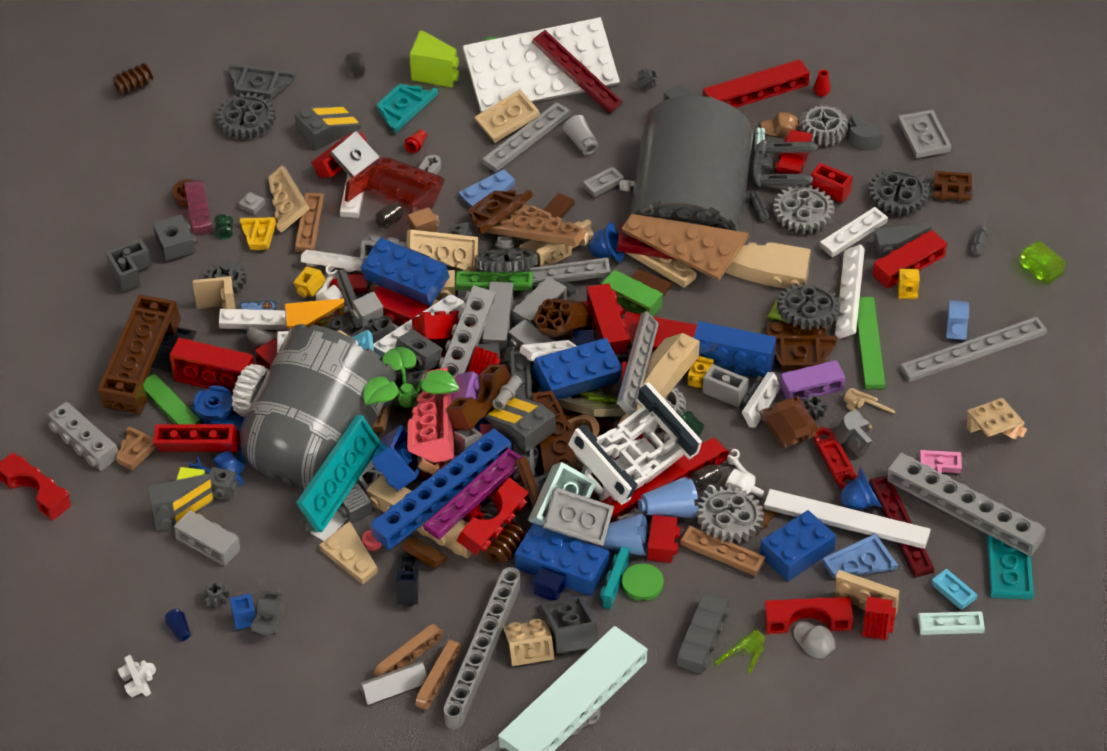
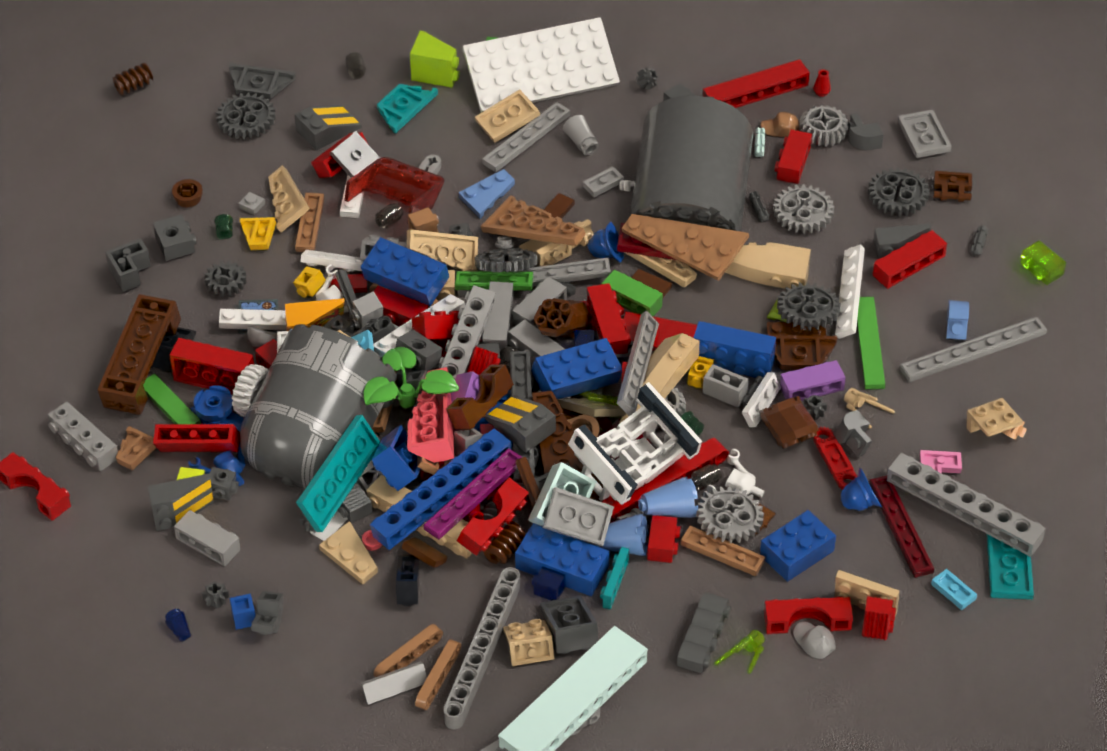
(138, 673): white hips -> none
(198, 207): clear pink beam -> none
(214, 293): tan bracket -> none
(415, 141): red cone -> none
(496, 207): reddish brown wing -> none
(507, 392): light grey pin -> none
(535, 350): white plate -> none
(577, 72): dark red tile -> none
(642, 582): bright green tile -> none
(761, 162): dark grey piece -> none
(833, 181): red brick -> none
(848, 518): white tile -> none
(853, 232): white plate -> none
(861, 558): medium blue wing -> none
(908, 283): yellow brick -> none
(951, 623): light aqua tile -> none

